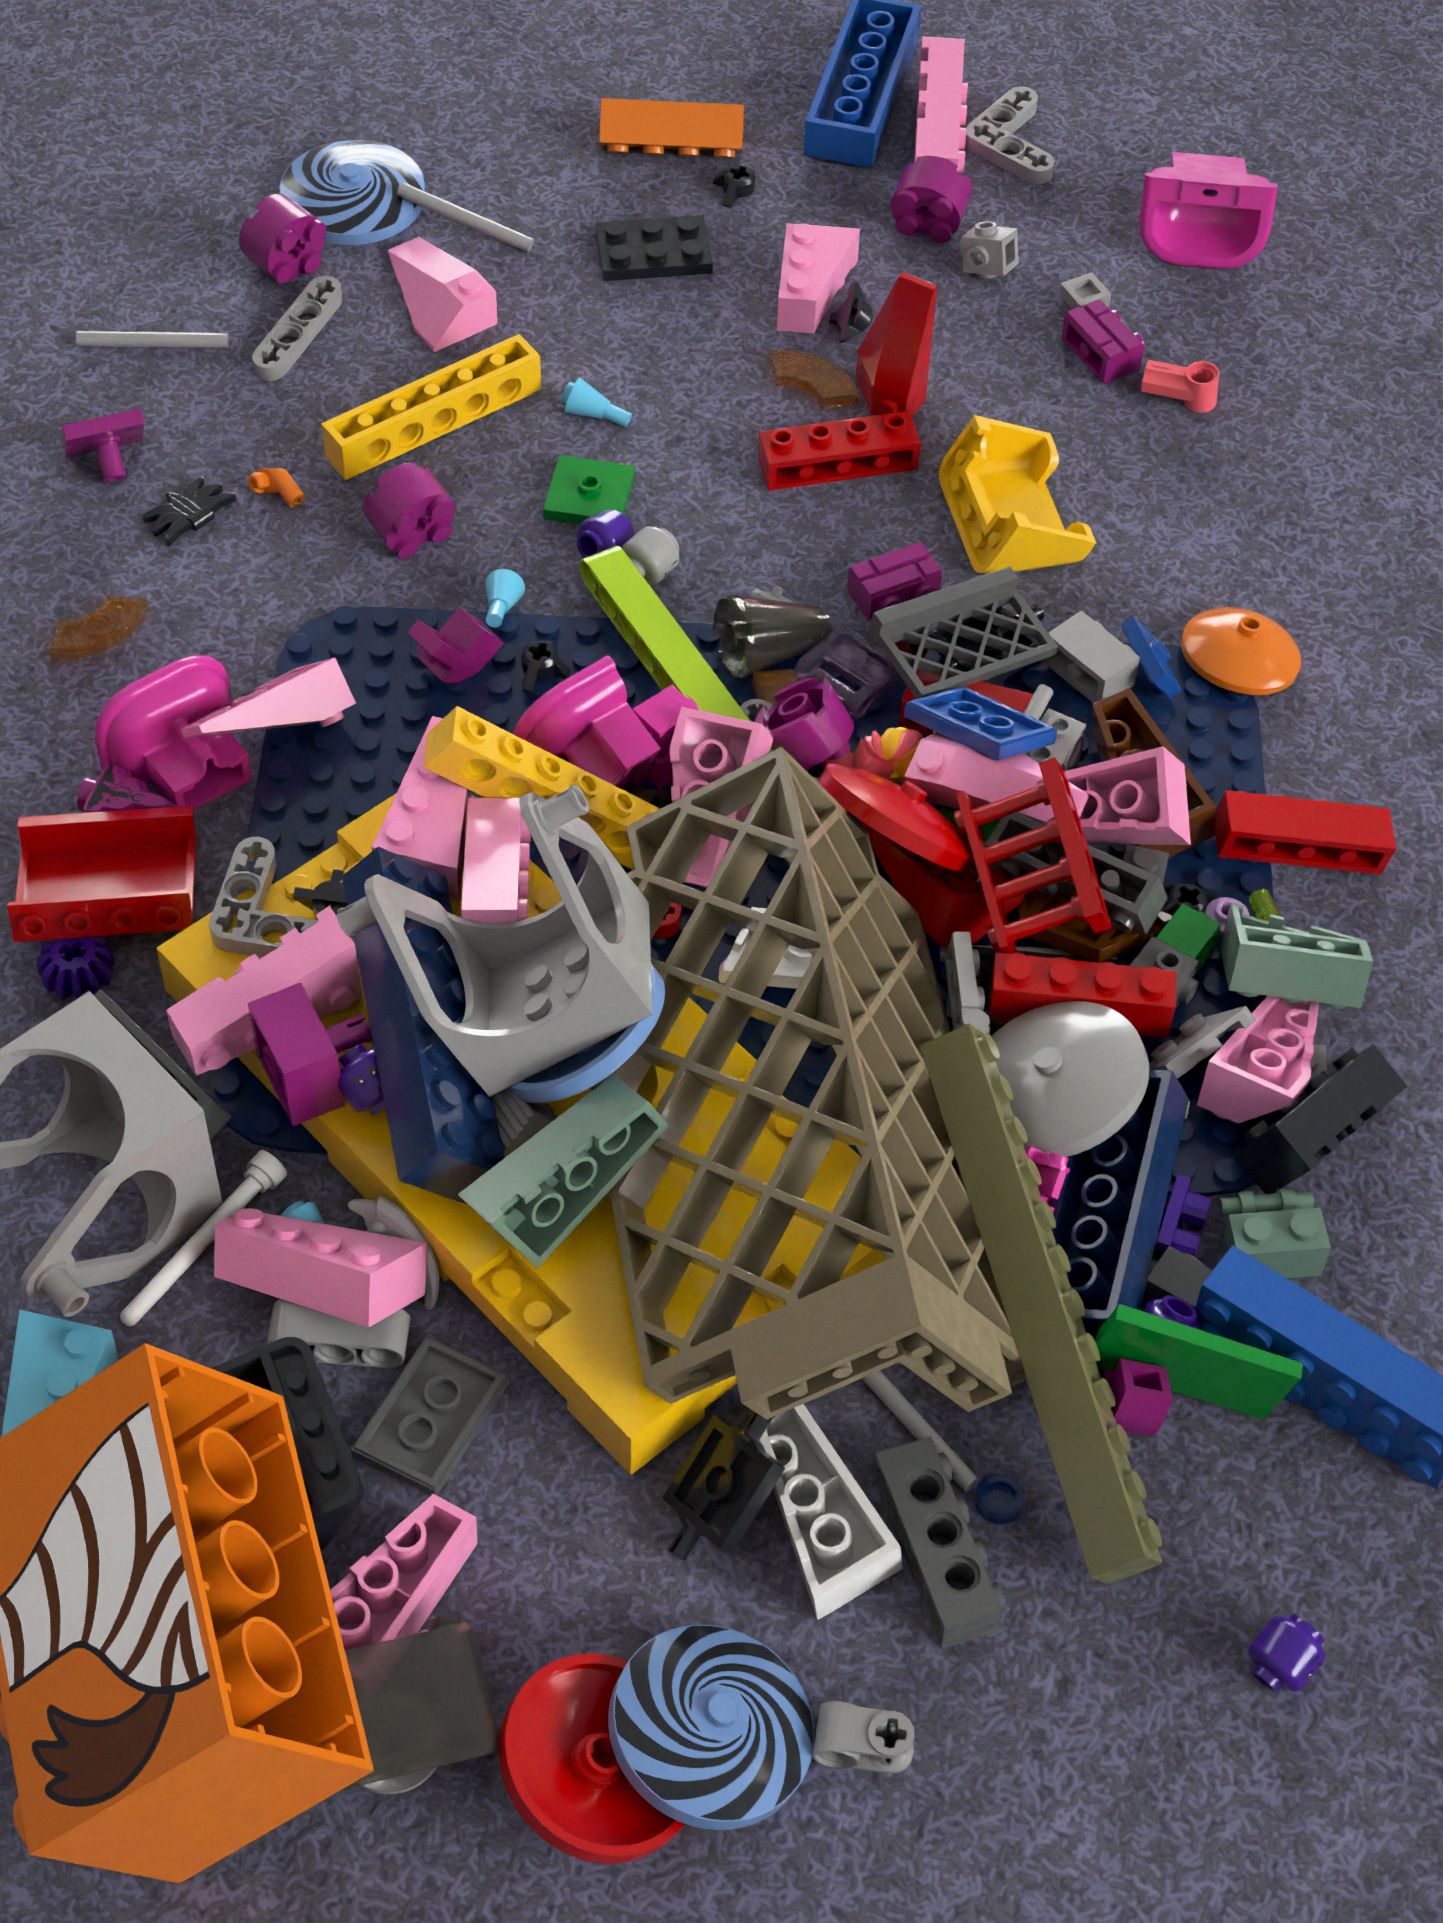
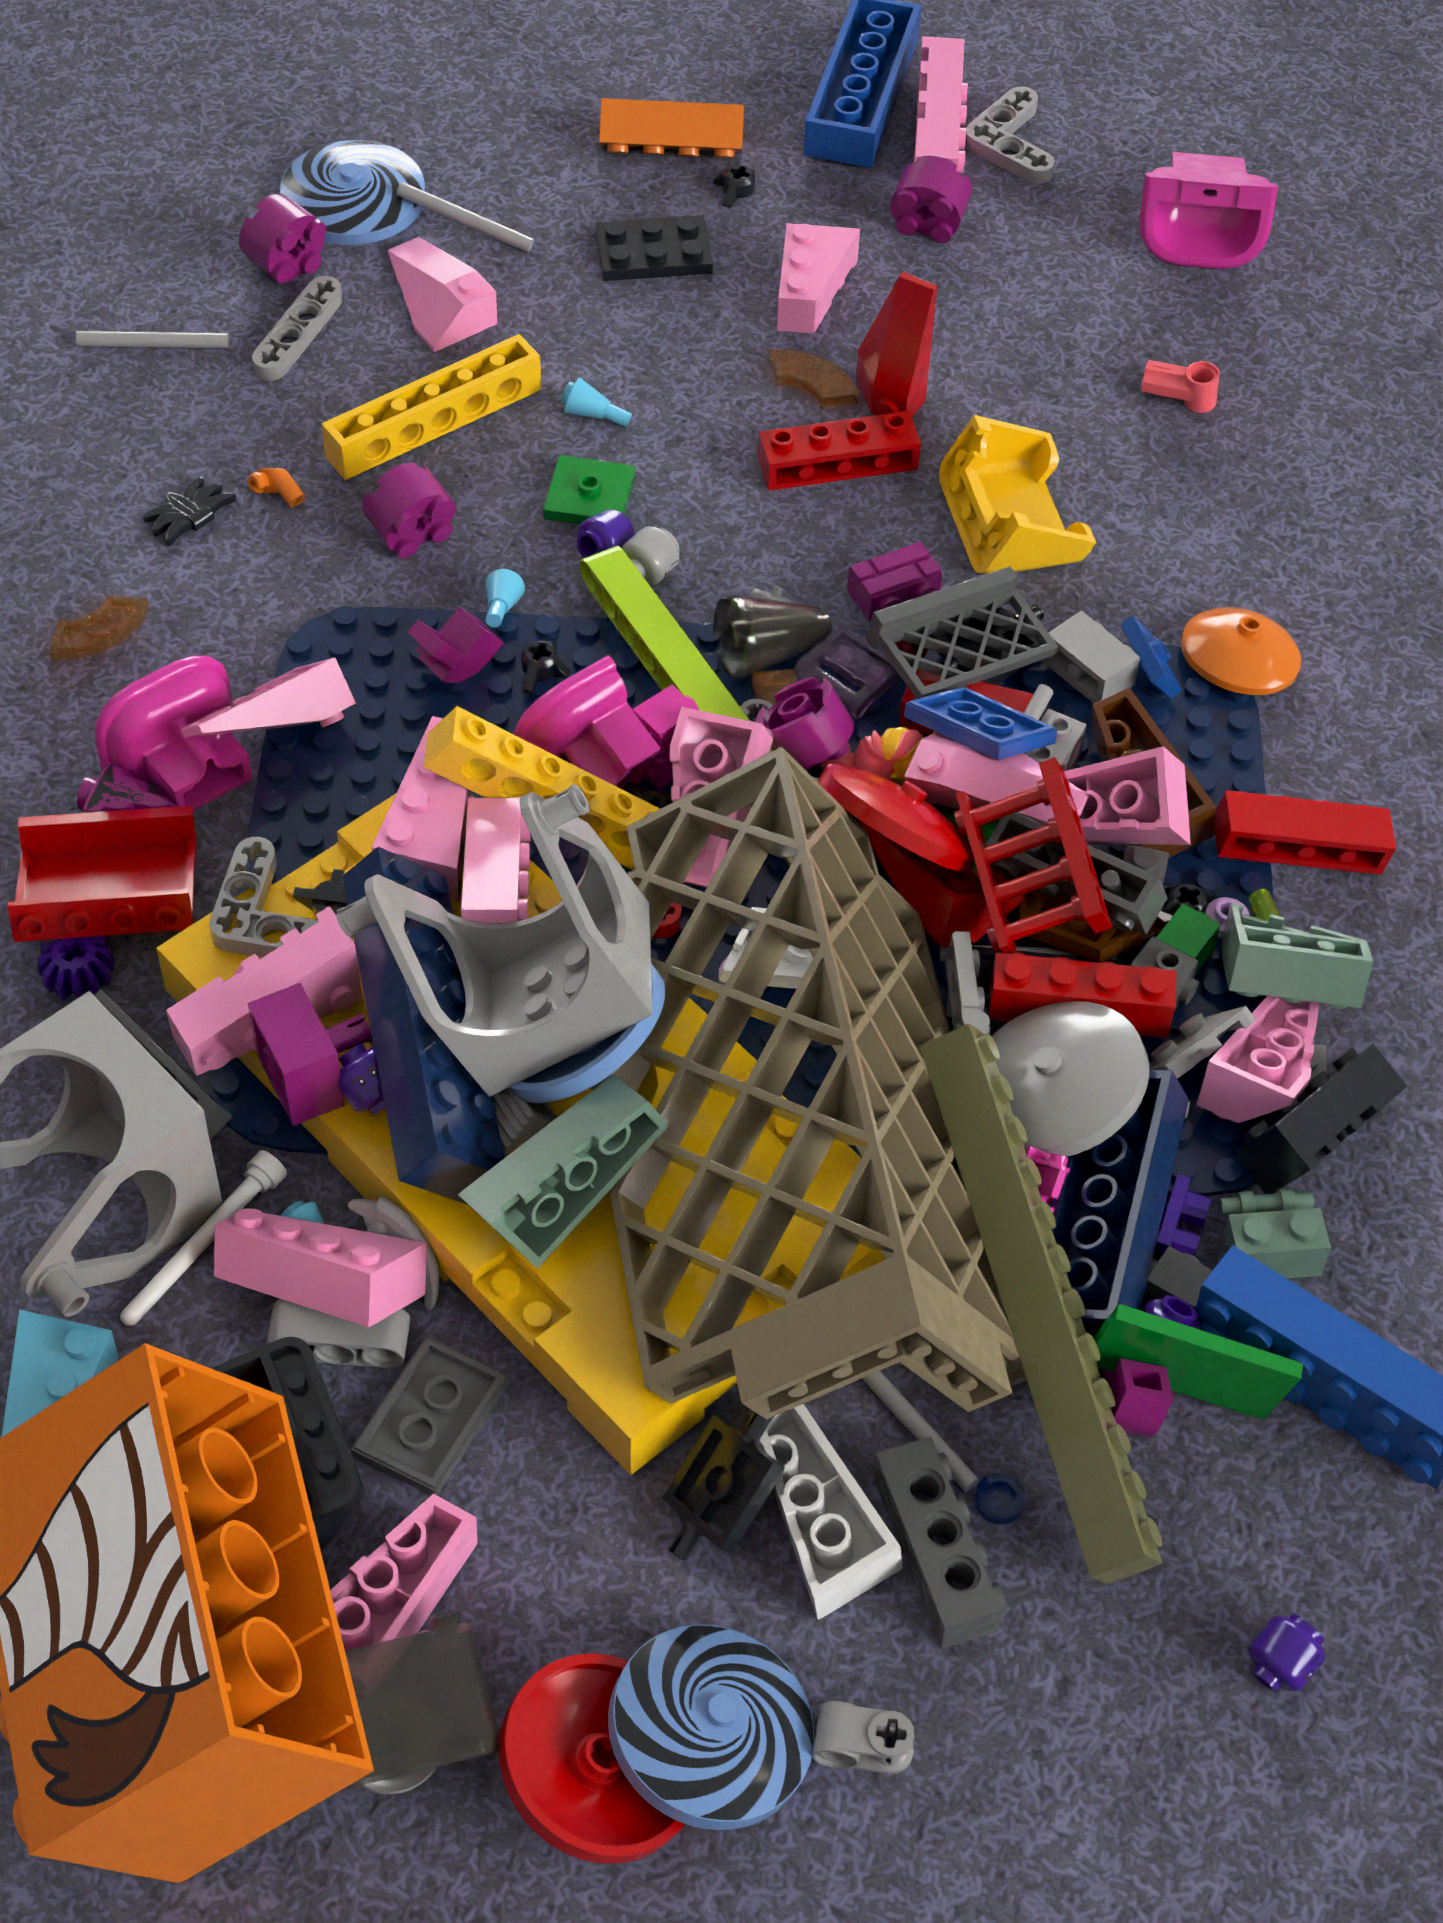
(105, 437): magenta tile -> none
(853, 315): black piece -> none
(989, 250): light grey brick -> none
(1084, 290): light grey plate -> none
(1102, 341): magenta brick -> none

